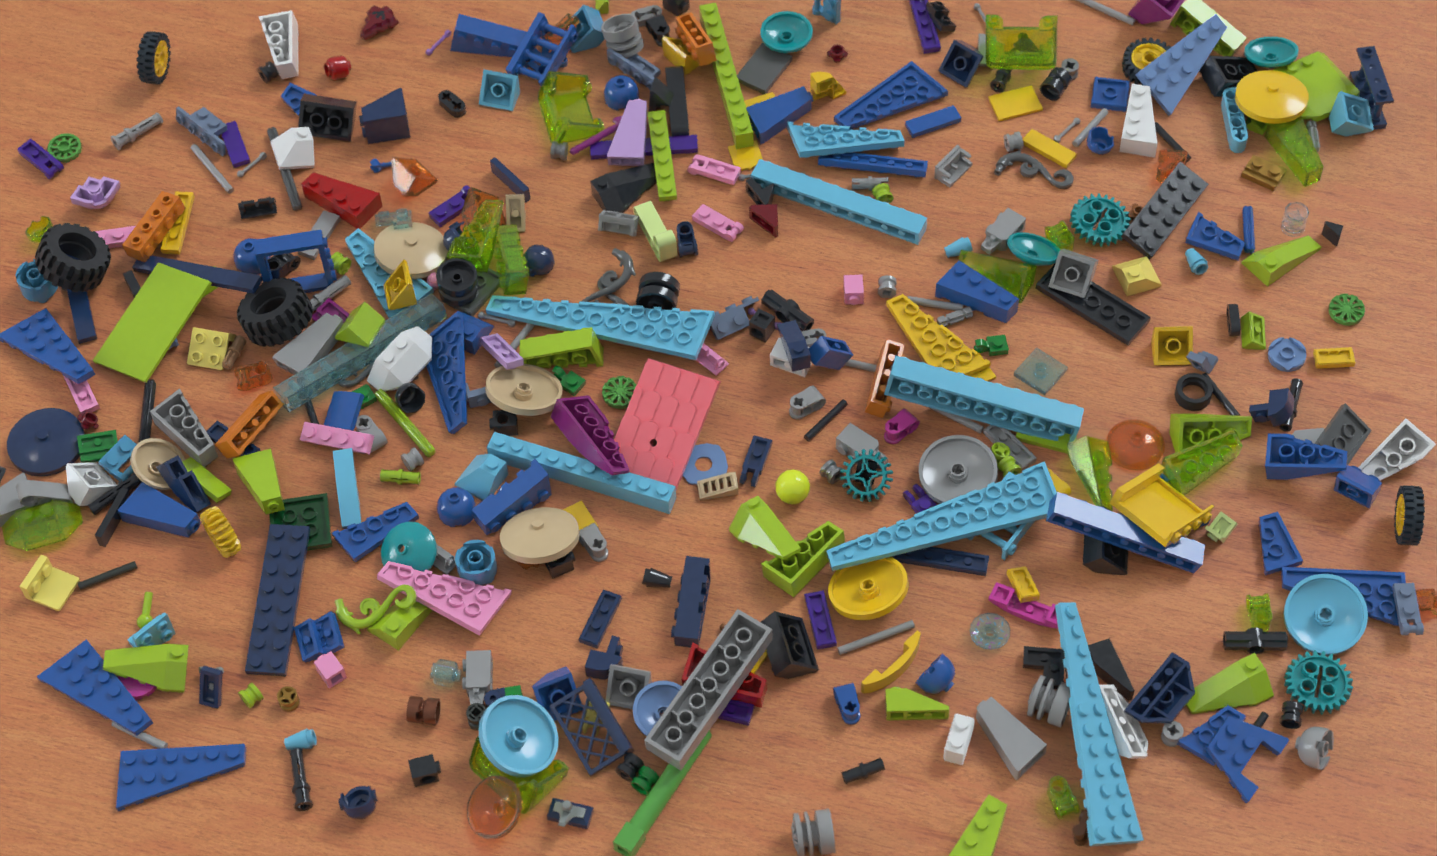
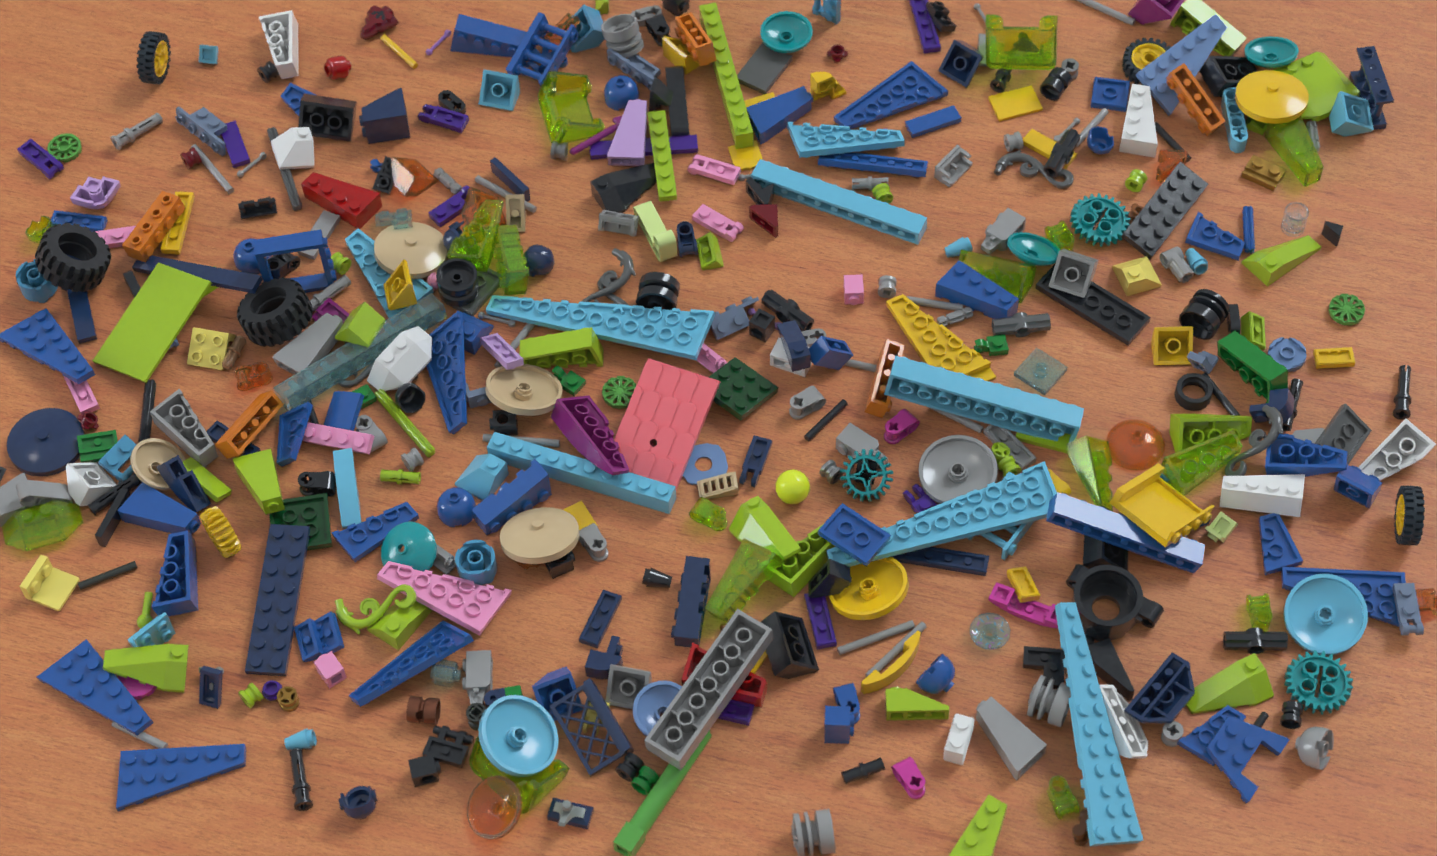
(94, 222): none -> blue tile
(178, 580): none -> blue wedge
(191, 158): none -> dark red wheel
(208, 54): none -> medium azure plate
(271, 689): none -> dark purple plate
(291, 432): none -> blue wing
(318, 483): none -> black piece
(384, 179): none -> black slope
(399, 51): none -> yellow bar
(425, 652): none -> blue wing
(444, 118): none -> dark purple hinge
(447, 180): none -> light grey axle
(448, 751): none -> black plate
(480, 180): none -> light grey bar
(539, 441): none -> light grey bar
(709, 252): none -> lime slope
(709, 514): none -> clear neon green piece
(741, 388): none -> dark green plate
(742, 579): none -> clear neon green wedge
(829, 580): none -> black slope
(838, 724): none -> blue brick
(854, 534): none -> blue plate
(895, 650): none -> light grey bar
(910, 777): none -> dark pink piece
(1021, 324): none -> dark grey piece
(1062, 153): none -> black piece
(1115, 585): none -> black piece
(1136, 180): none -> lime wheel
(1175, 262): none -> light grey piece
(1195, 99): none -> orange brick
(1205, 313): none -> black wheel
(1252, 364): none -> green wedge
(1254, 440): none -> dark grey plant
(1264, 493): none -> white wedge
(1403, 399): none -> black pin

